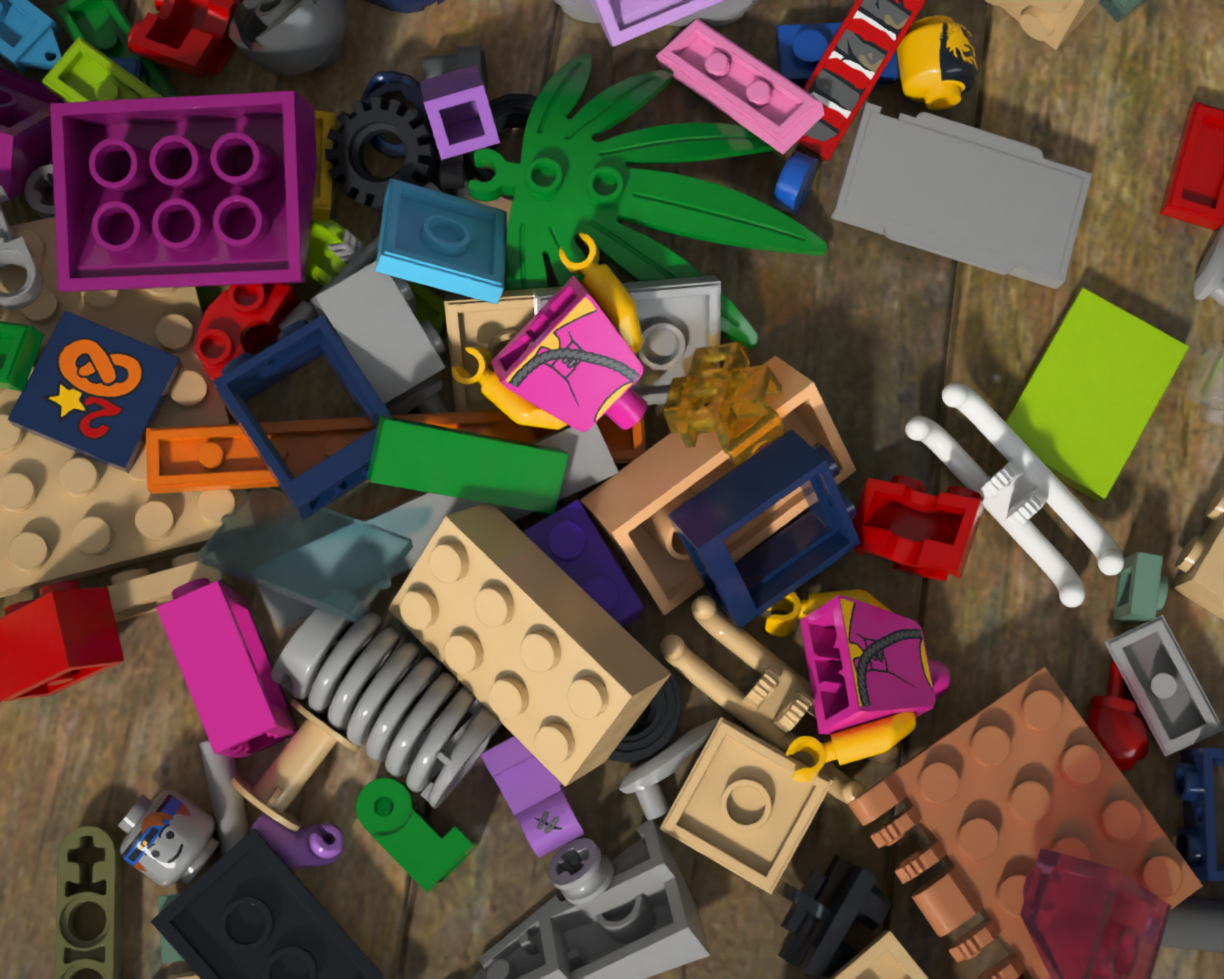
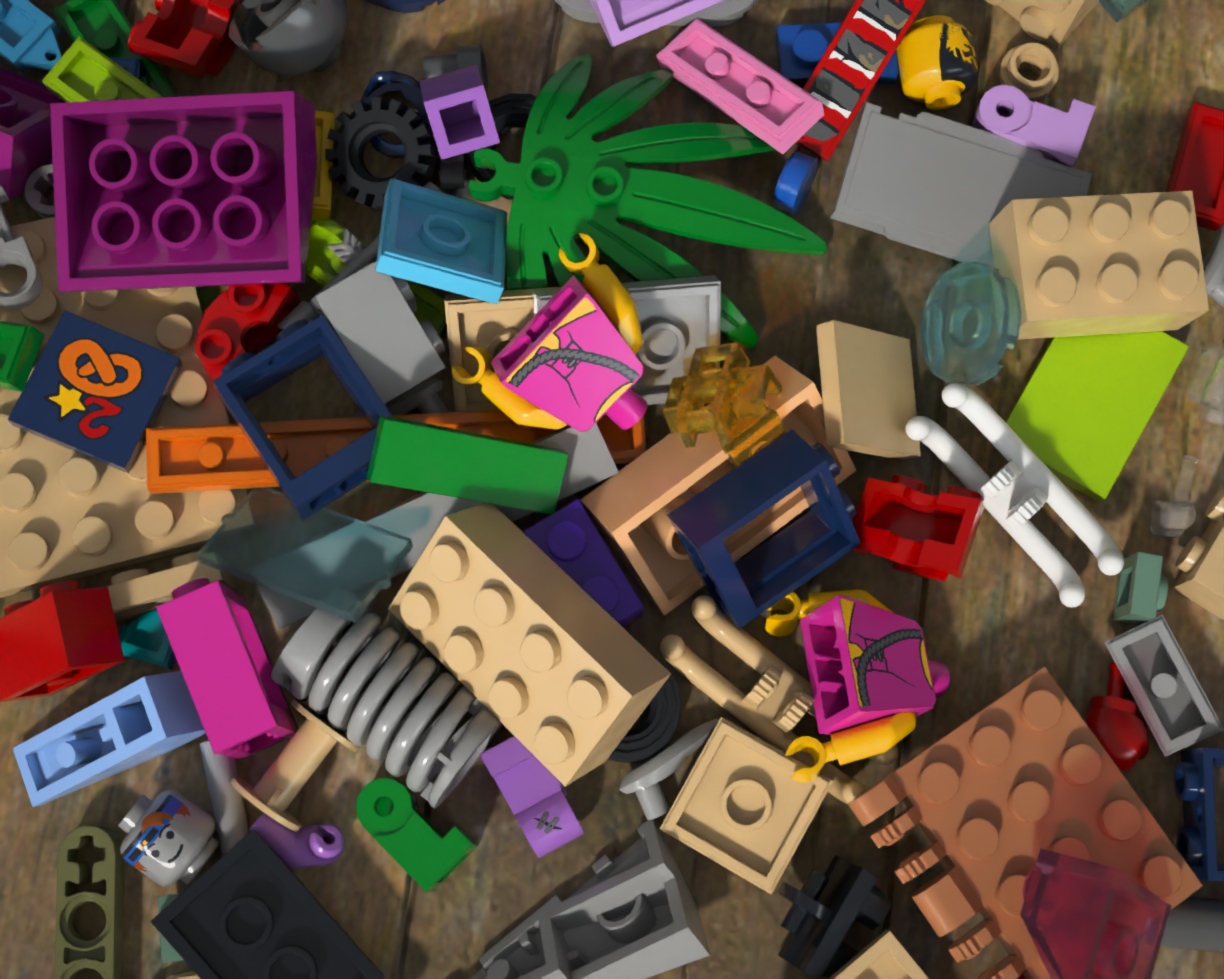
(109, 737): none -> light blue slope
(147, 640): none -> teal tile
(580, 871): light grey bush -> none
(866, 390): none -> tan tile
(969, 323): none -> clear light blue tile
(1012, 115): none -> lavender leg
(1036, 59): none -> tan plate
(1102, 263): none -> tan brick
(1175, 516): none -> clear hand

